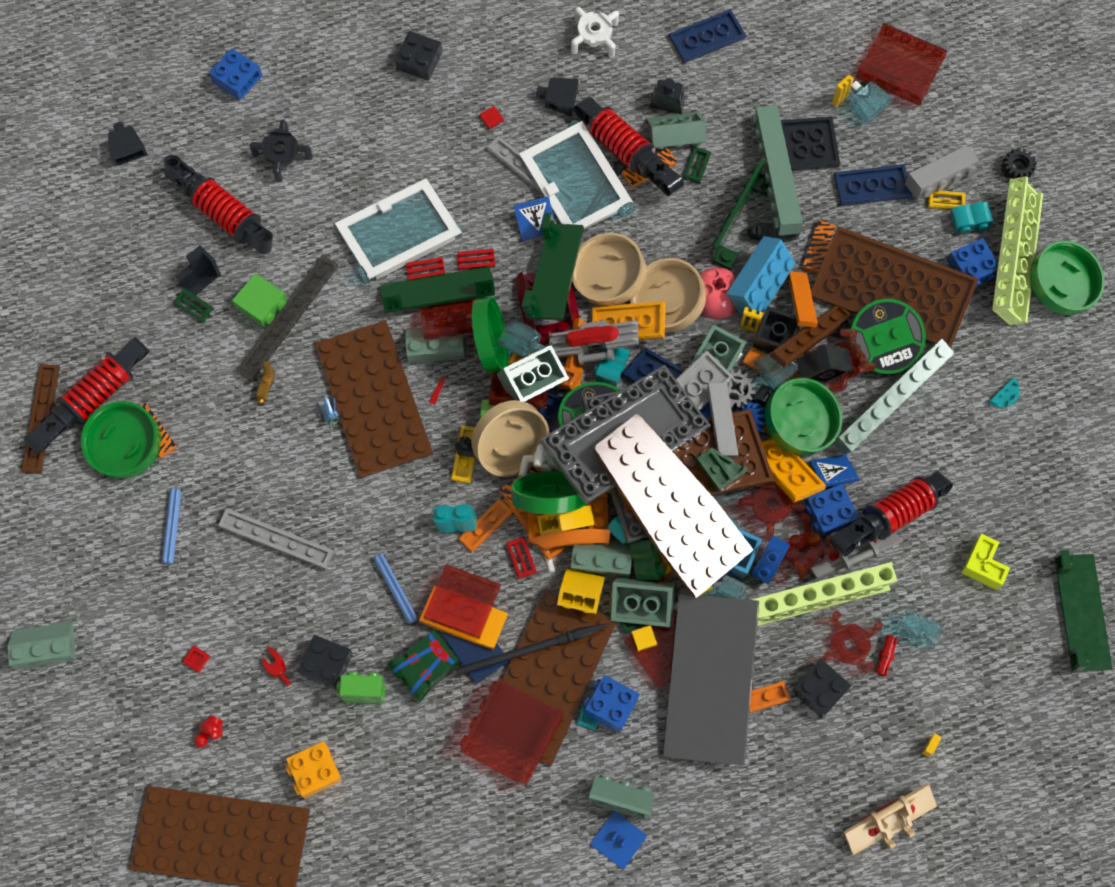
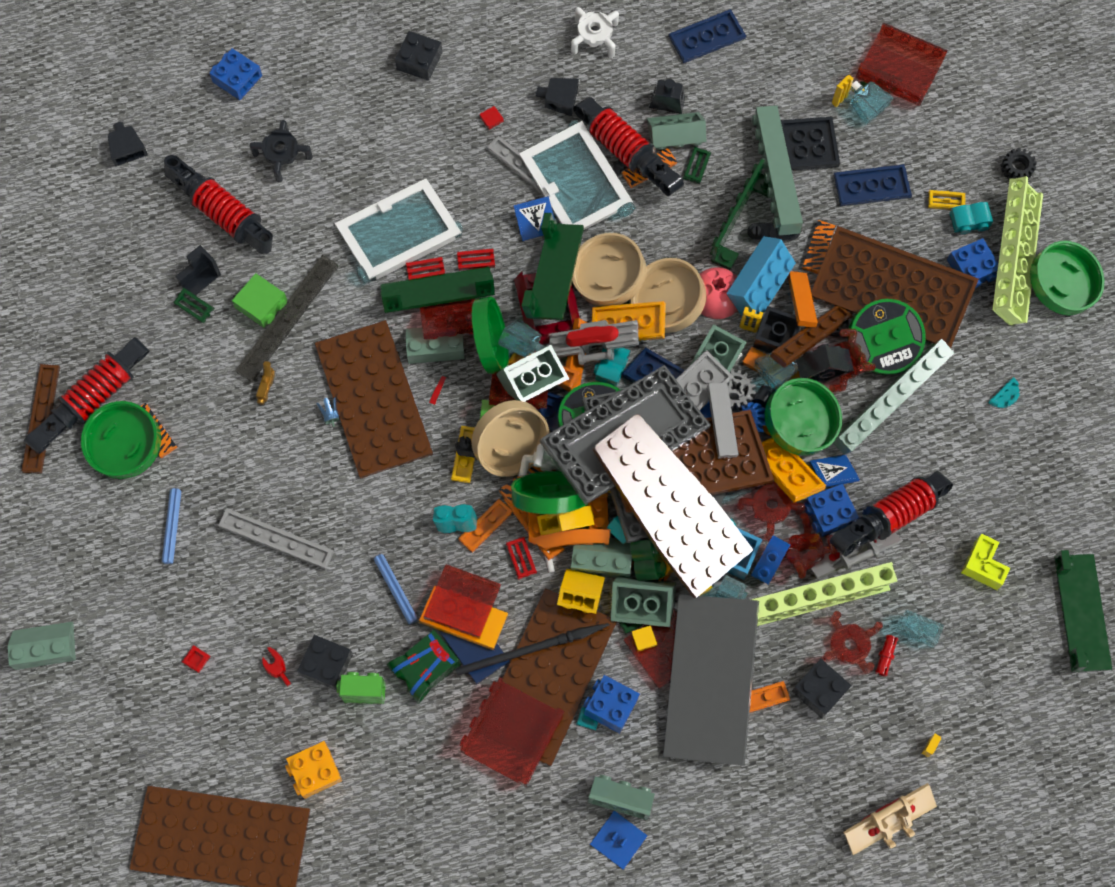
(211, 727): red animal -> none
(719, 468): dark green wing -> none
(942, 172): light grey brick -> none

